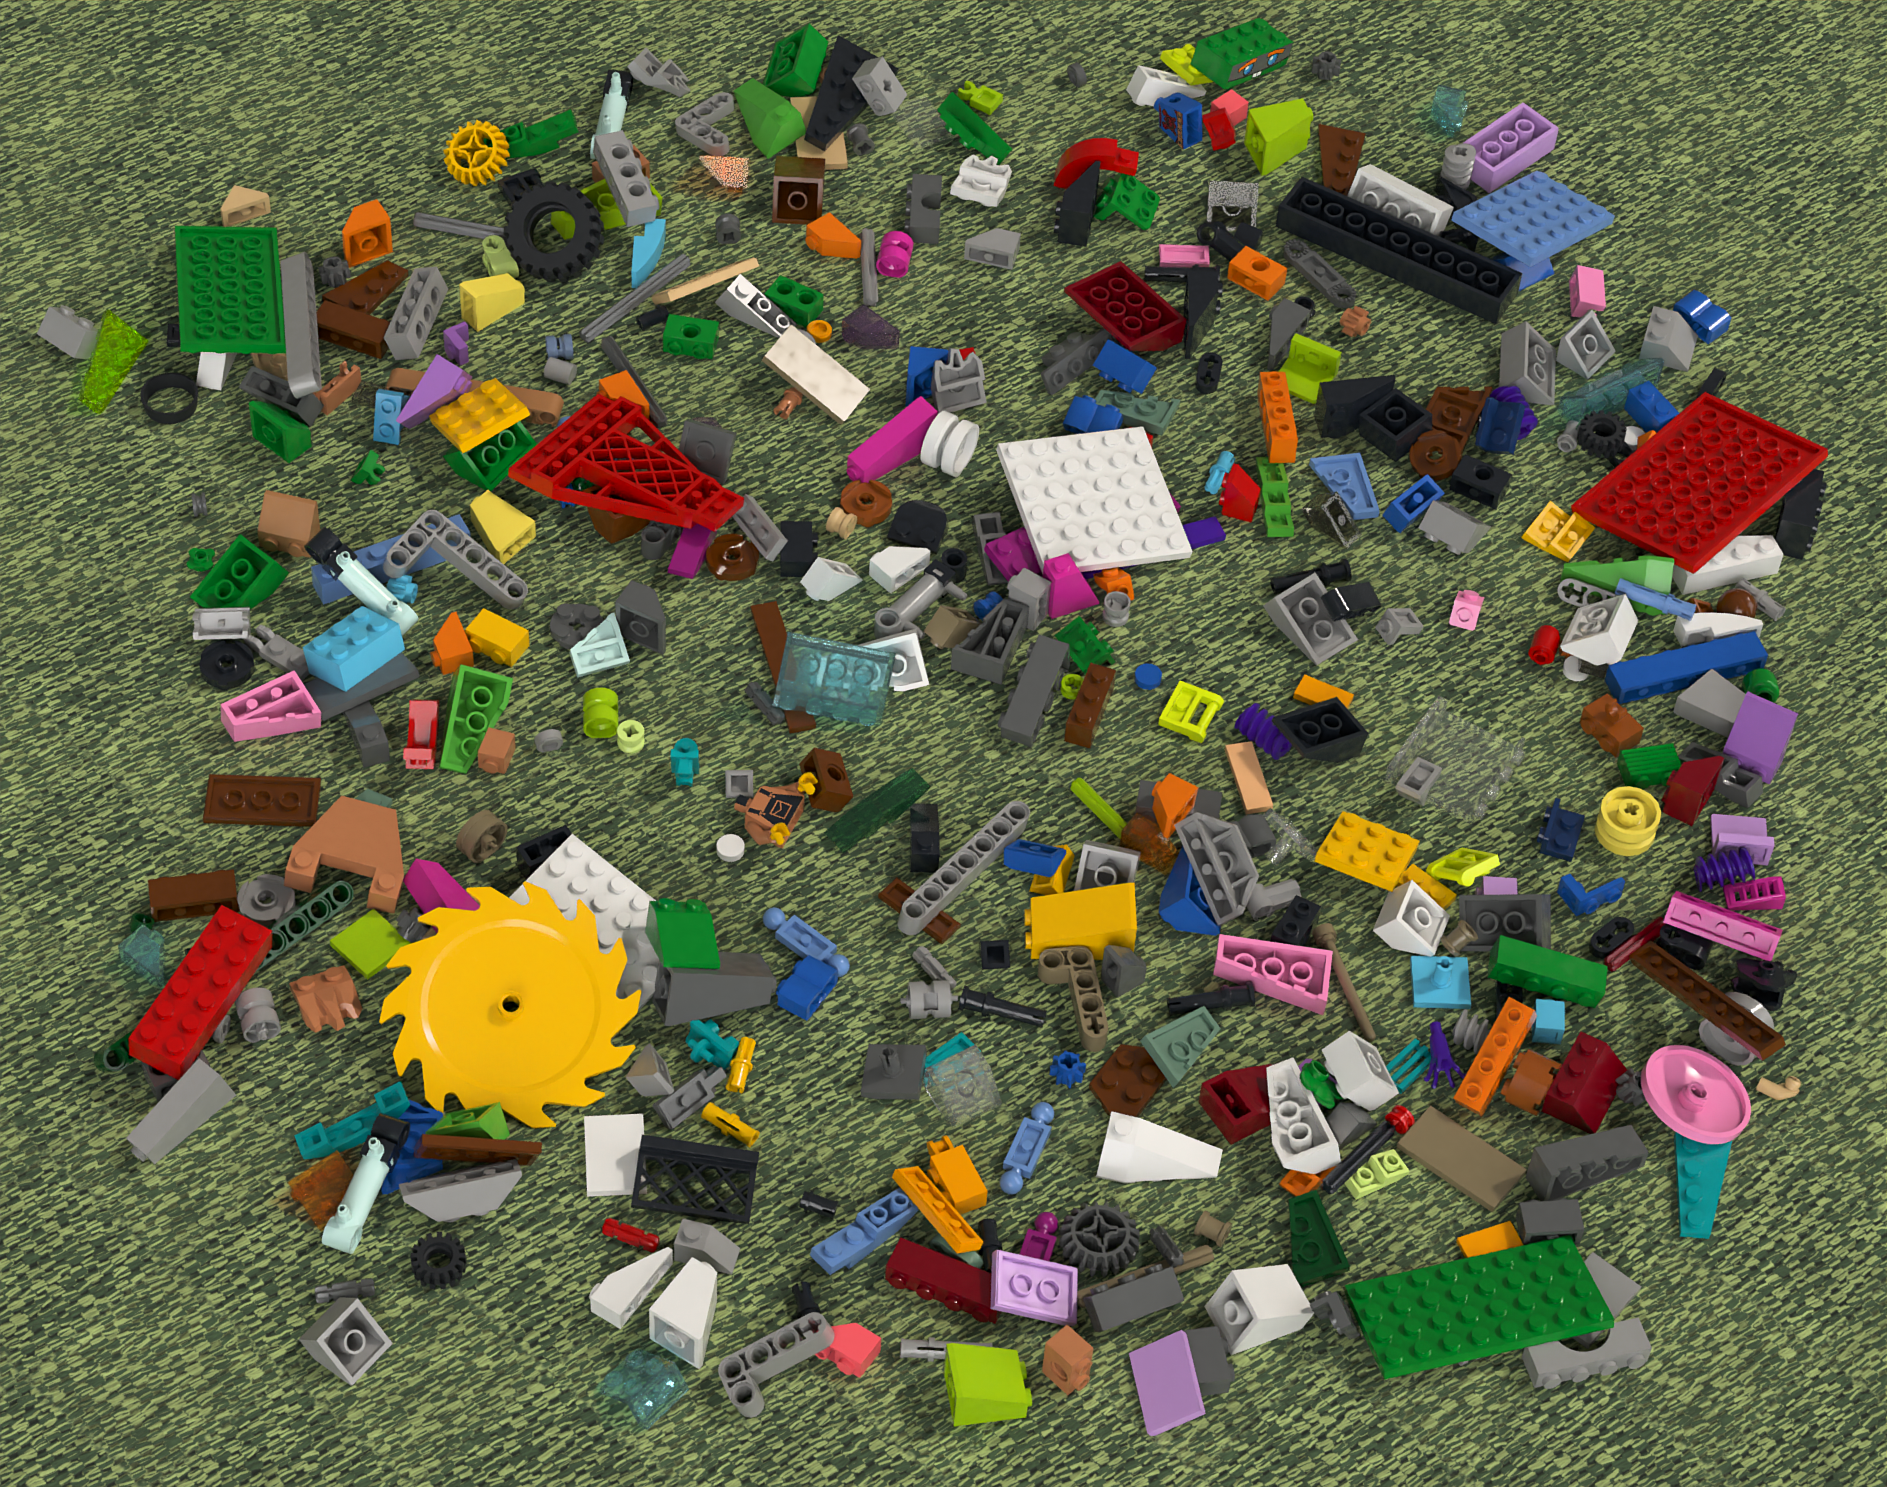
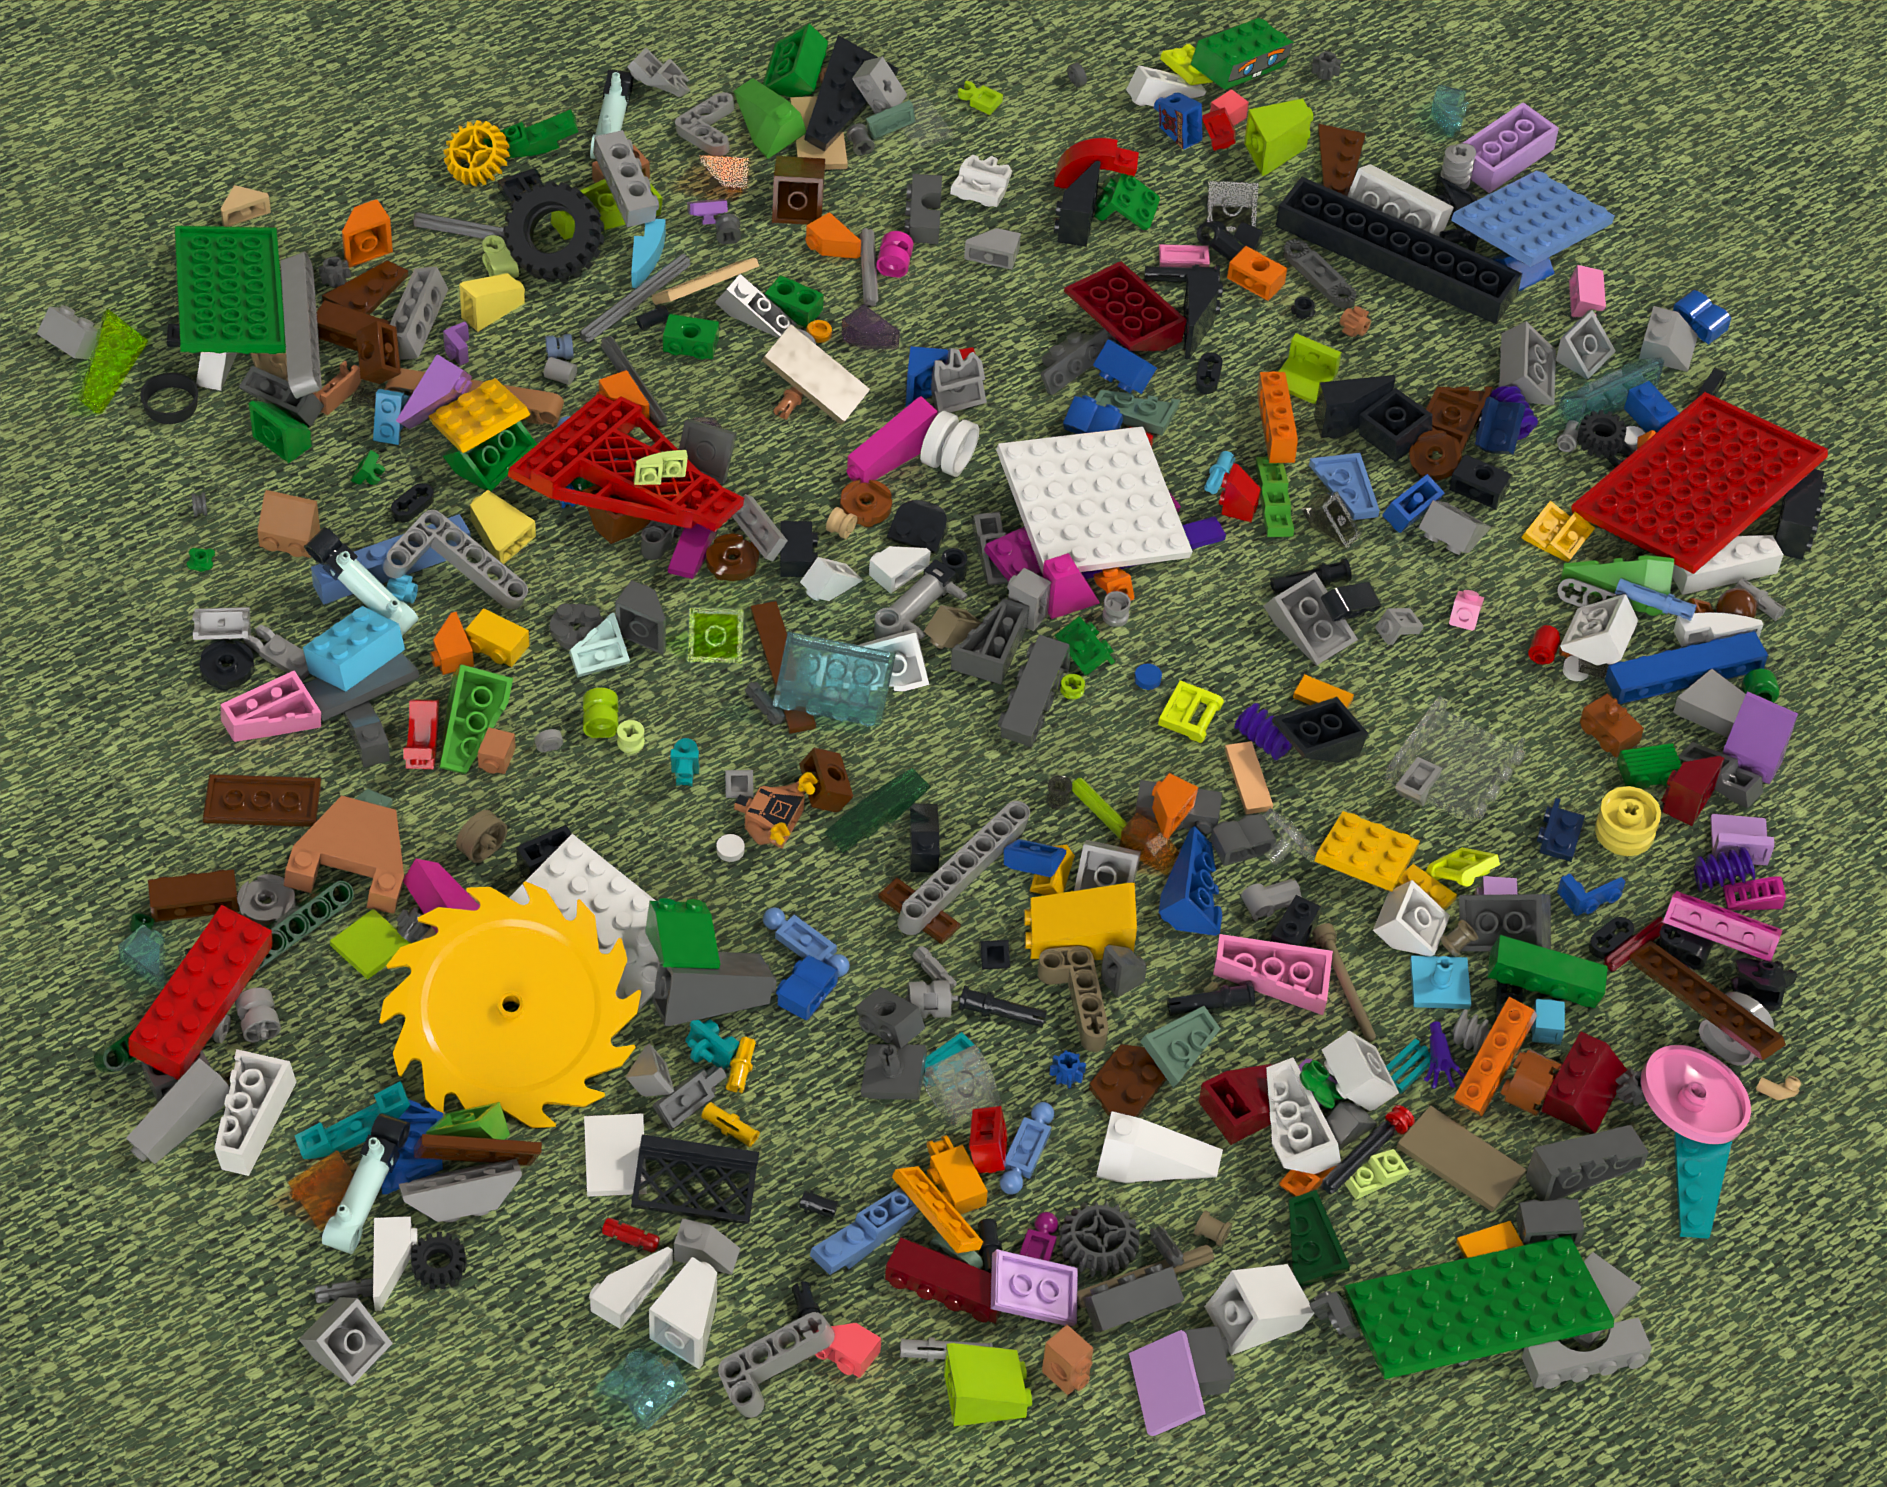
(240, 578): green slope -> none
(252, 1108): none -> white wedge
(326, 998): nougat plate -> none
(378, 352): none -> reddish brown brick
(391, 1254): none -> white slope
(412, 502): none -> black beam
(664, 464): none -> yellowish green slope
(707, 209): none -> medium lavender piece
(715, 635): none -> clear neon green slope
(890, 119): none -> sand green plate
(890, 1017): none -> dark grey brick
(972, 129): green bracket -> none
(983, 607): blue wheel -> none
(988, 1139): none -> red brick
(1059, 790): none -> clear smoke bush
(1090, 705): reddish brown brick -> none
(1219, 864): light grey wedge -> none
(1285, 322): dark grey slope -> none

